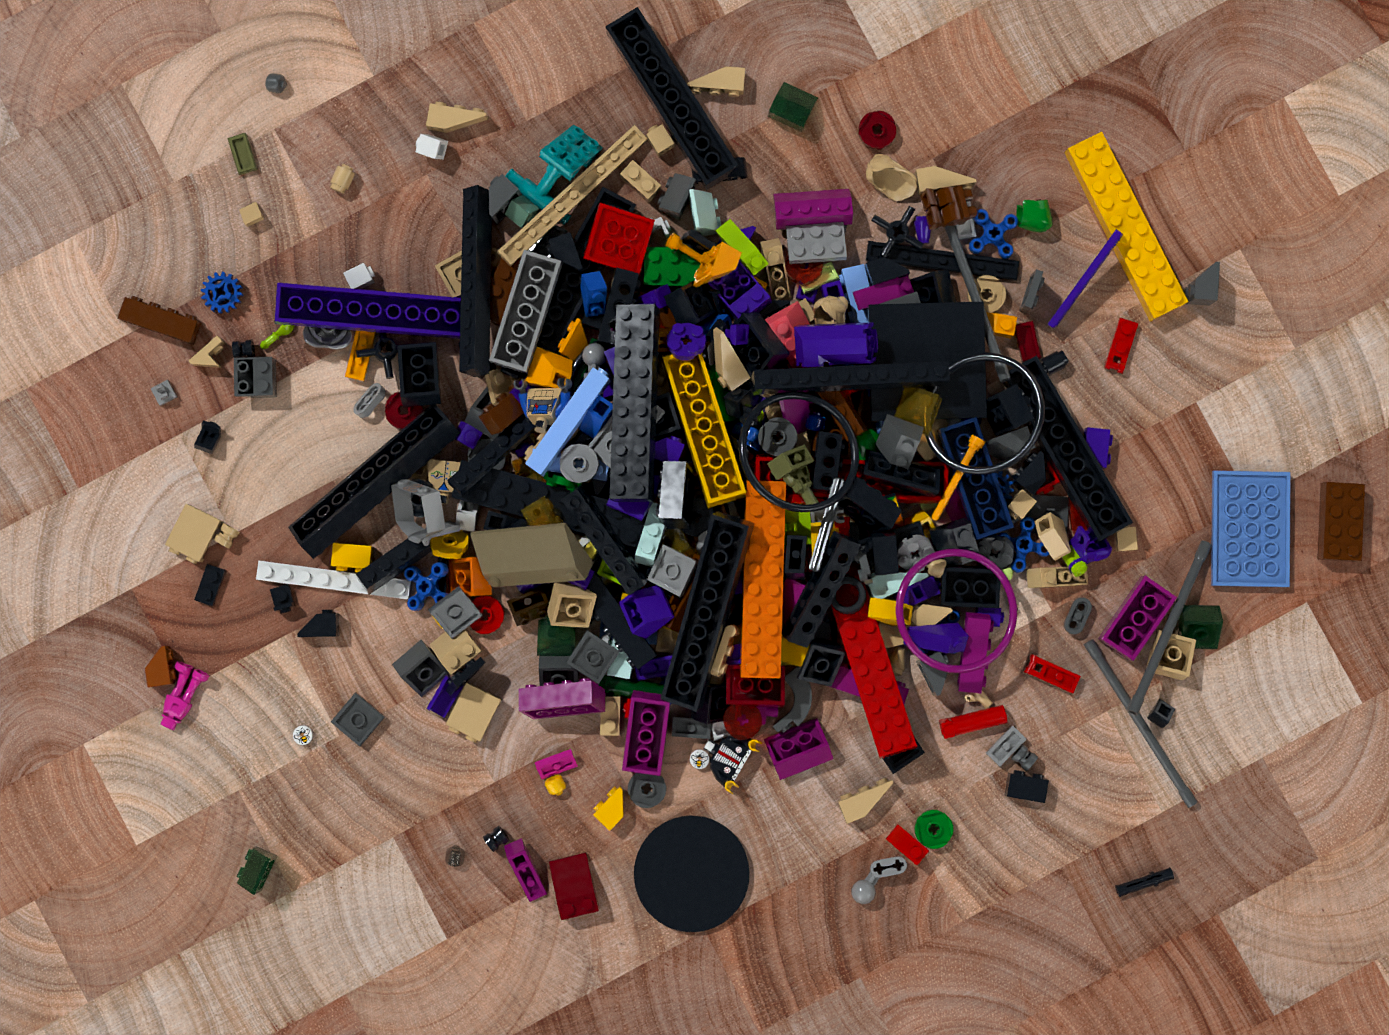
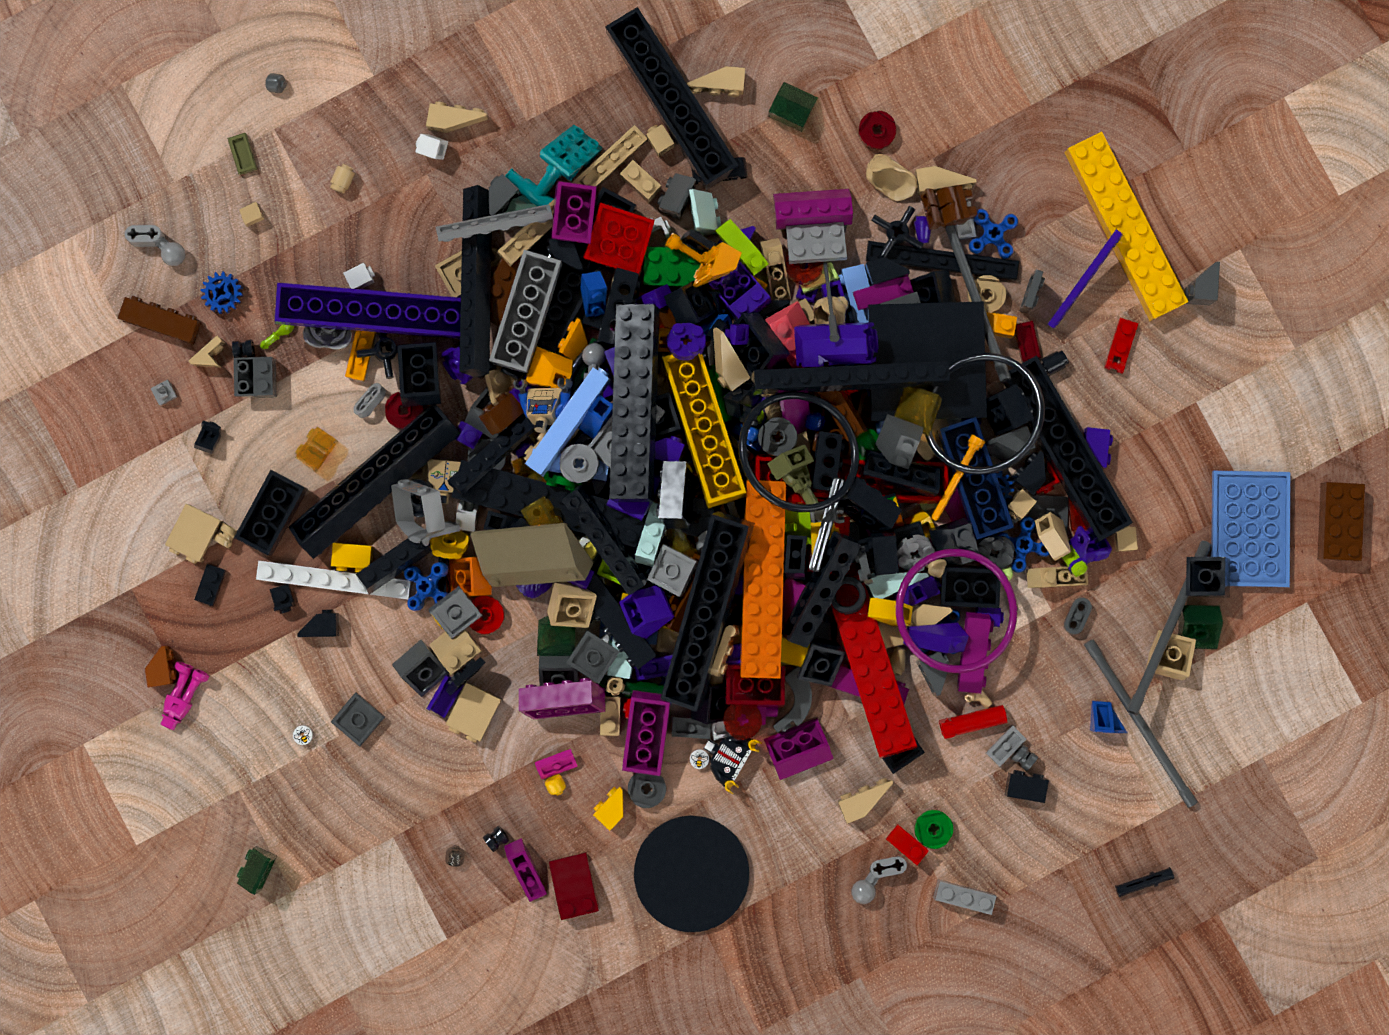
(171, 253): none -> light grey beam
(271, 513): none -> black brick
(316, 448): none -> clear yellow brick
(451, 365): none -> dark purple plate
(495, 222): none -> light grey plate
(529, 606): dark brown brick -> none
(573, 212): none -> magenta slope
(620, 686): none -> tan plate
(834, 336): none -> dark grey piece
(964, 897): none -> light grey brick
(1034, 215): green piece -> none
(1052, 674): red plate -> none
(1105, 719): none -> blue slope
(1137, 618): magenta brick -> none
(1161, 713): black slope -> none
(1208, 577): none -> black slope

